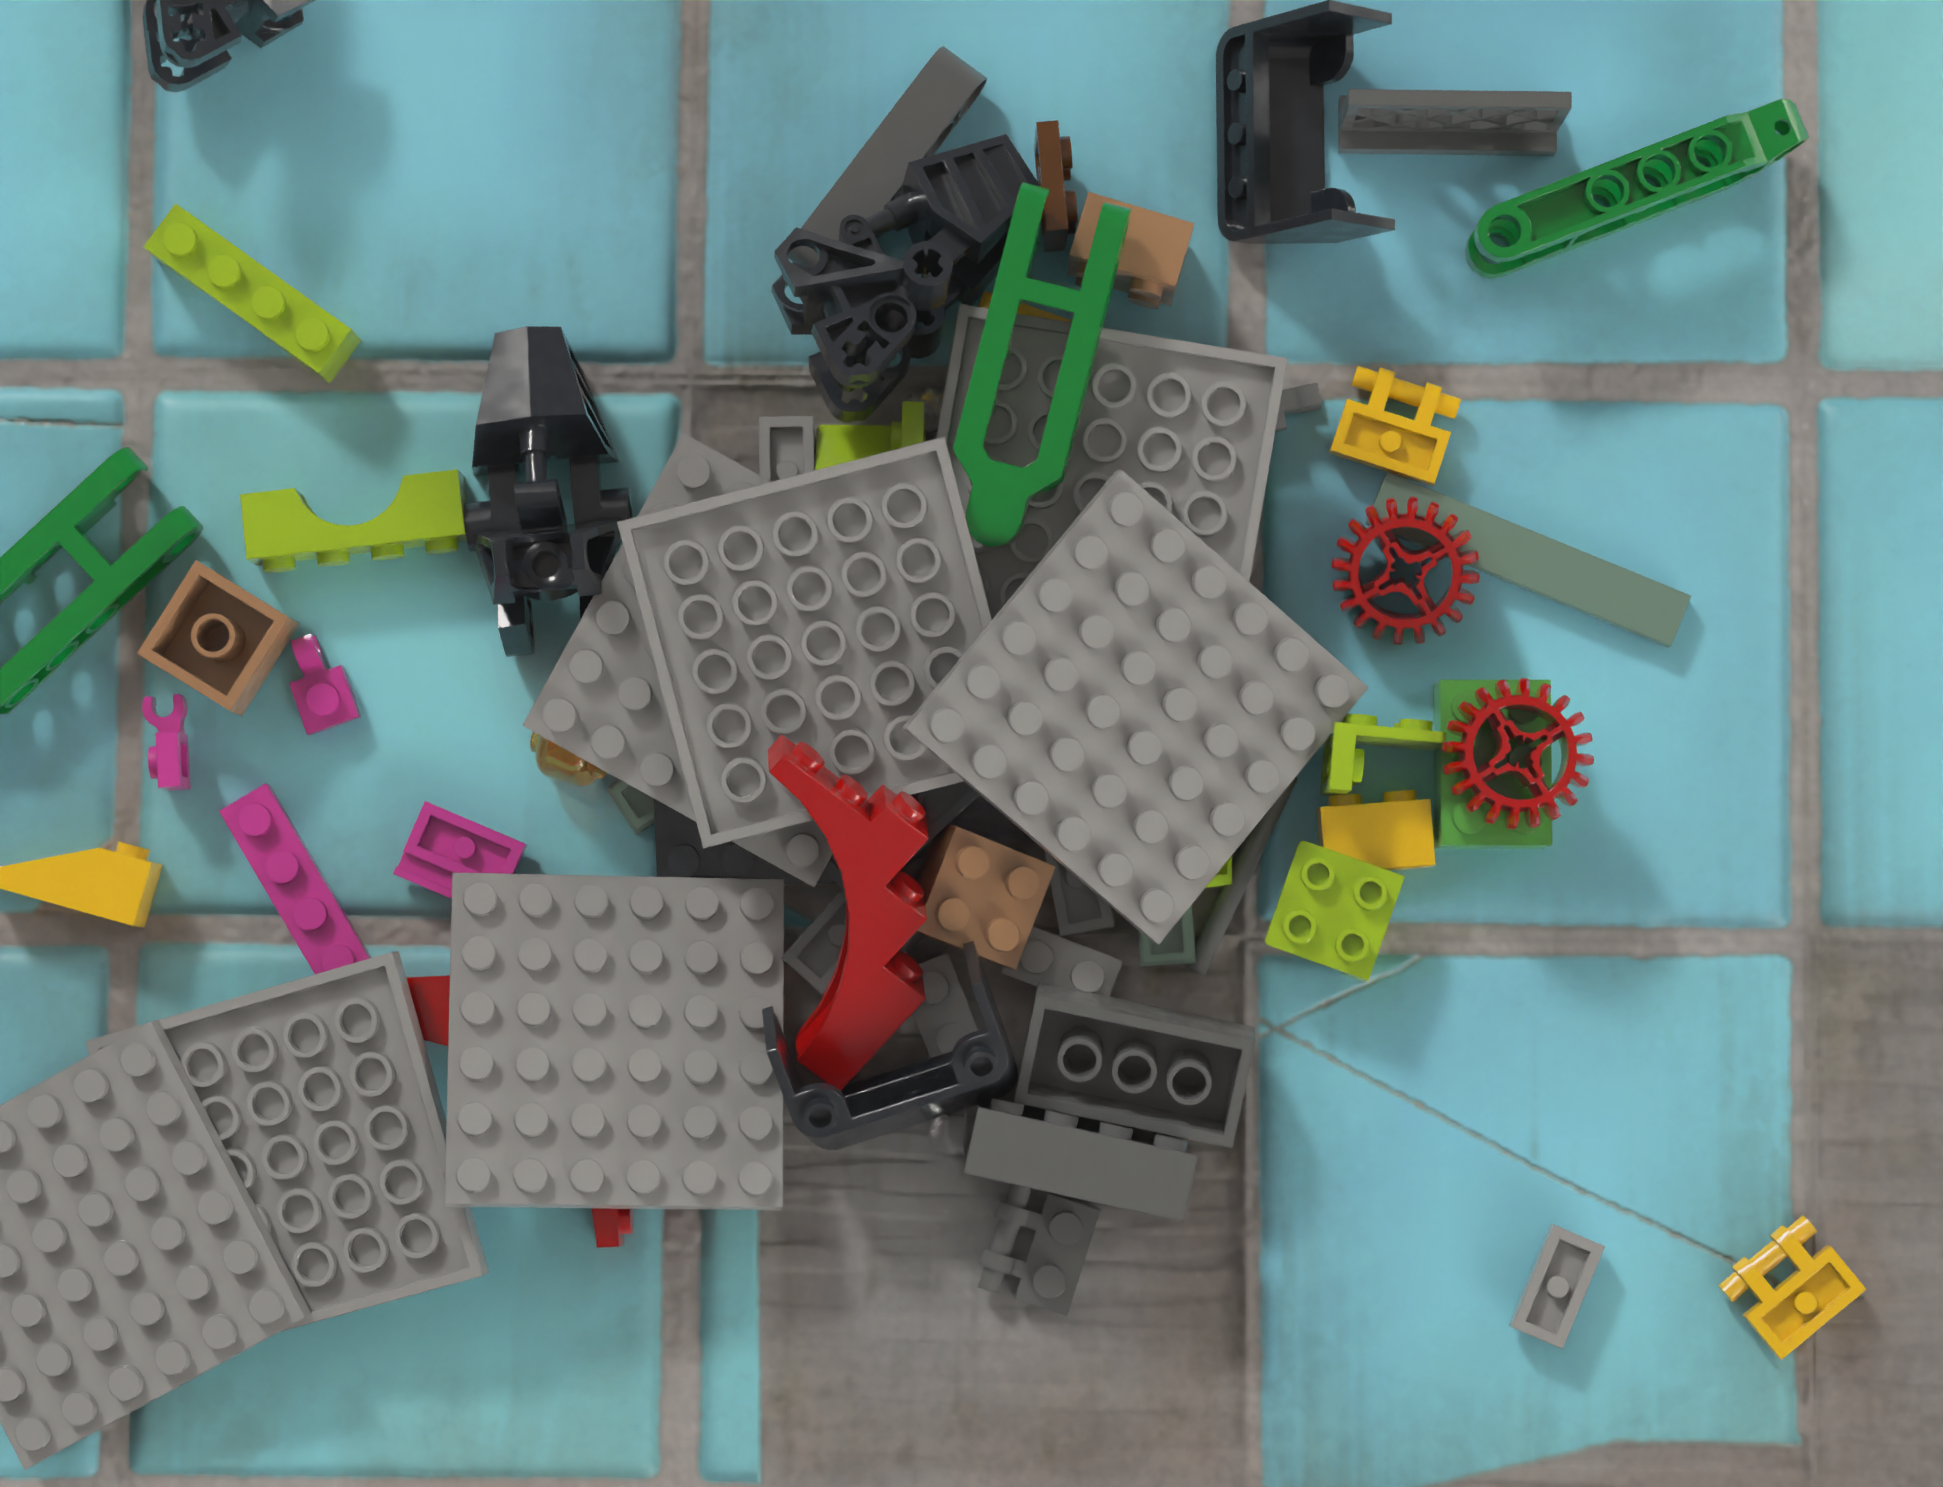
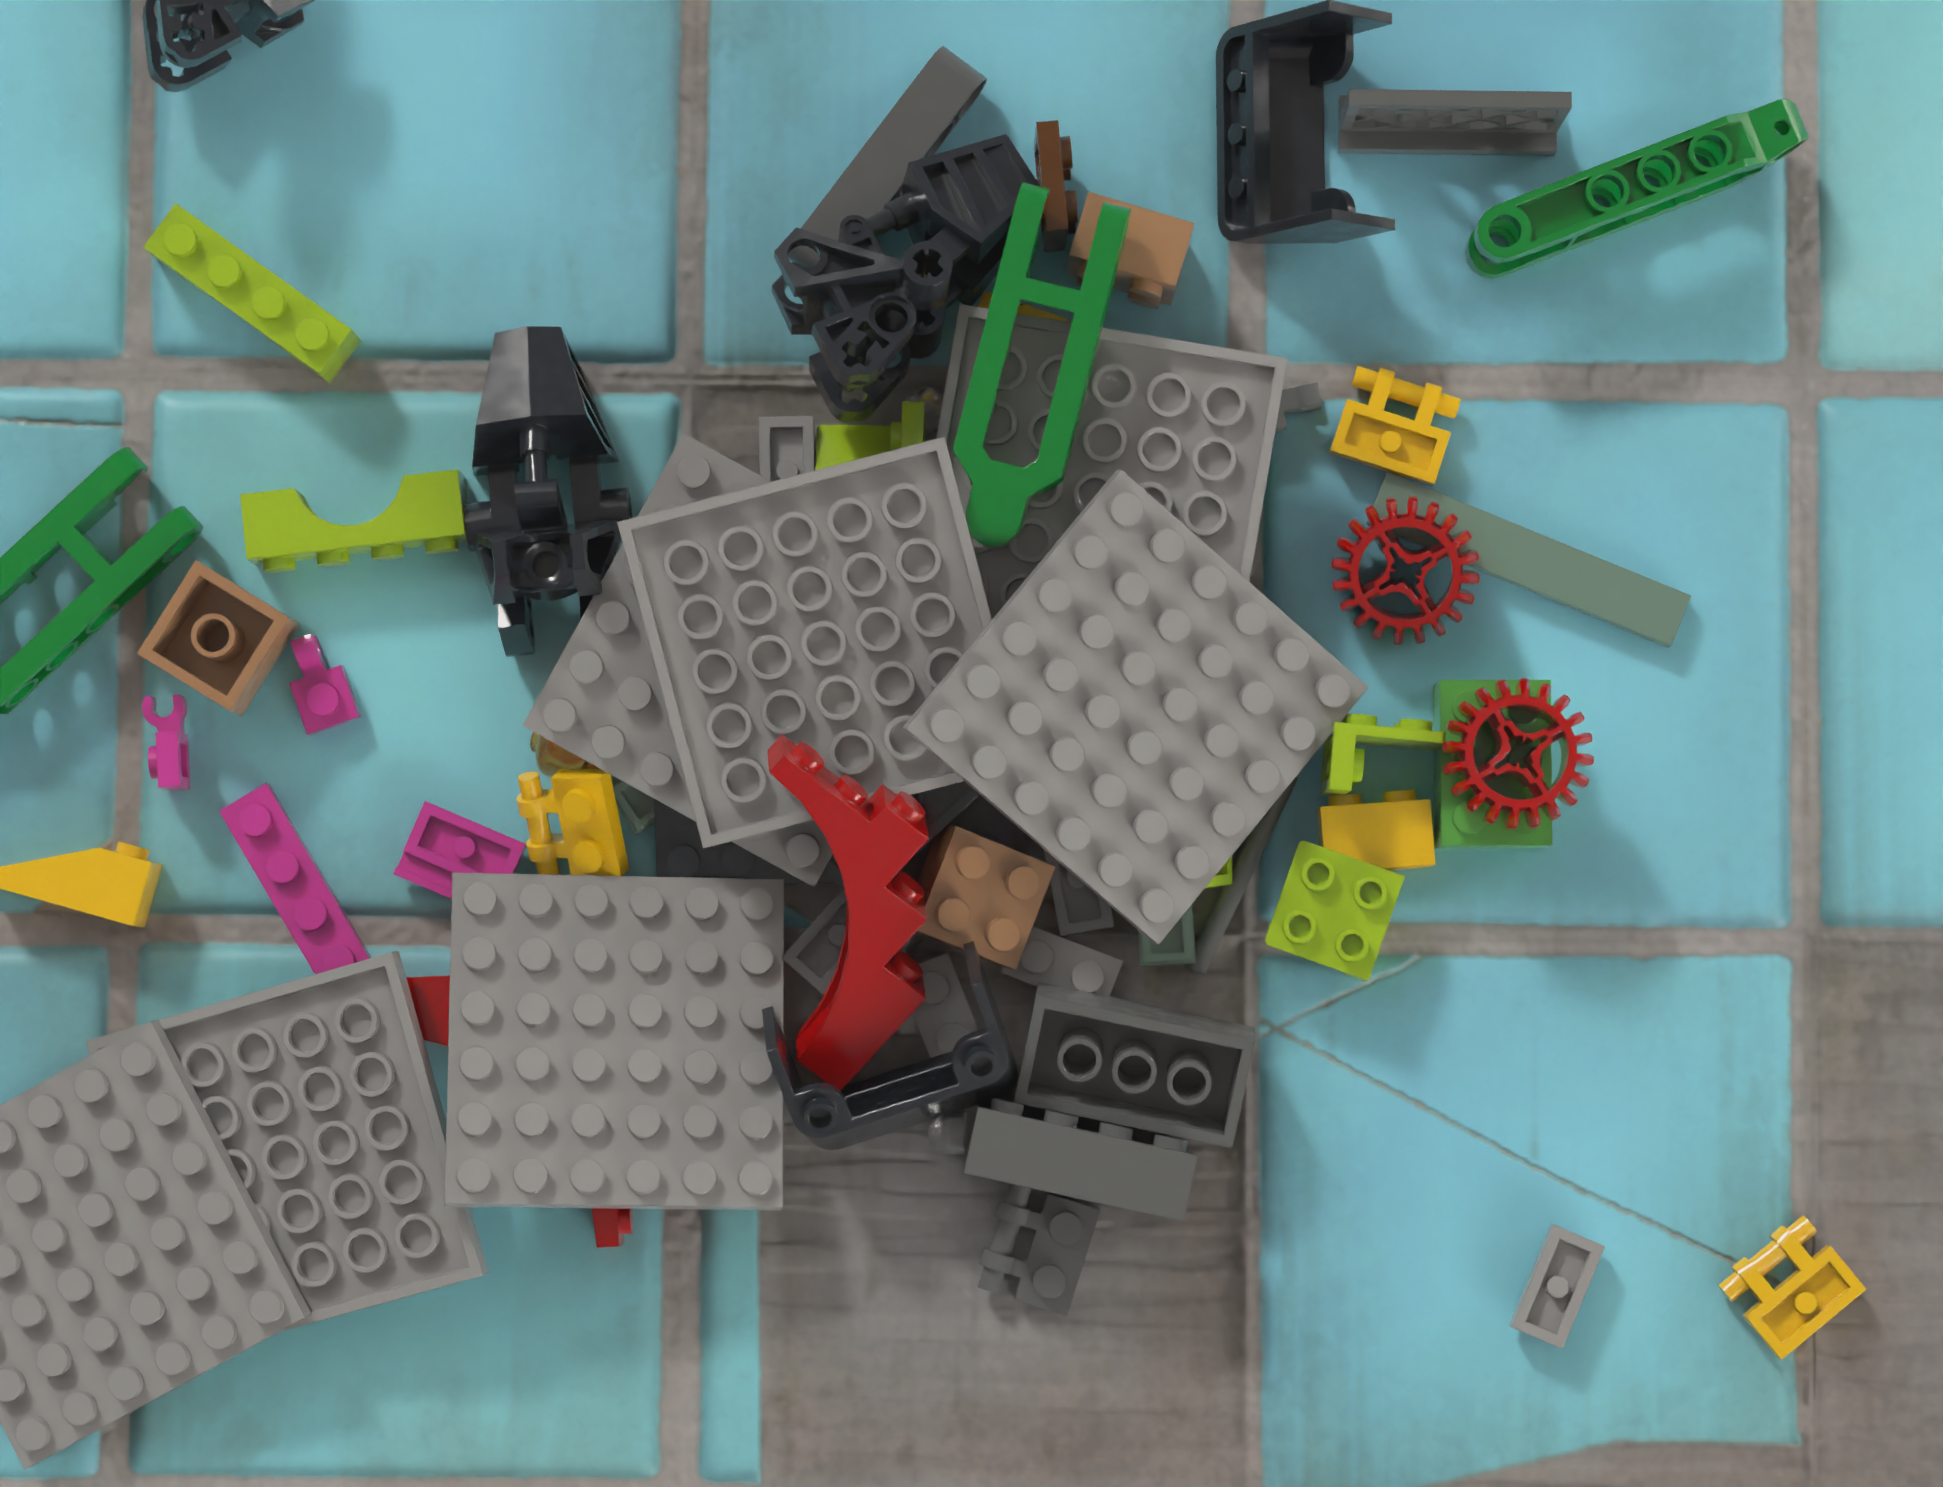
(587, 818): none -> yellow plate

